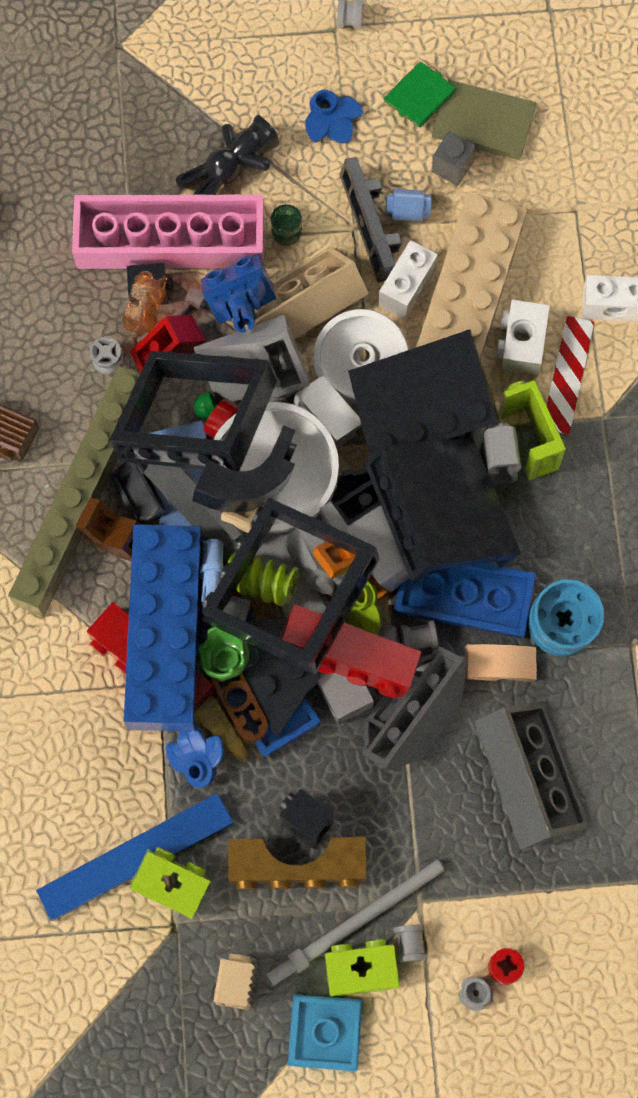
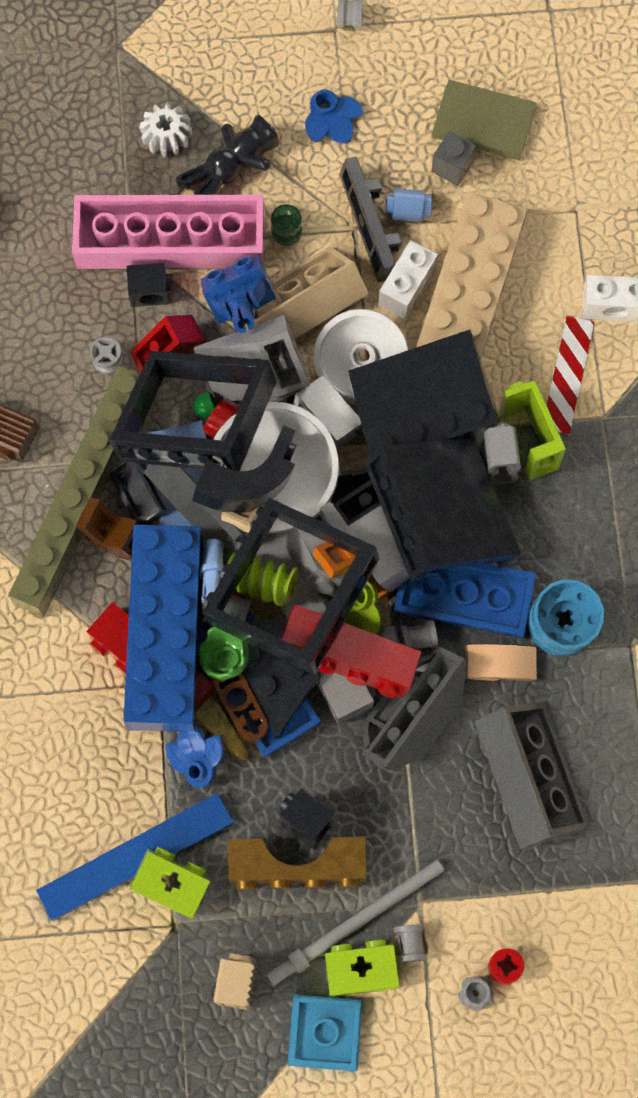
(141, 316): clear orange hinge -> none
(173, 120): none -> white gear
(193, 298): light grey hand -> none
(420, 94): green piece -> none
(523, 355): white brick -> none

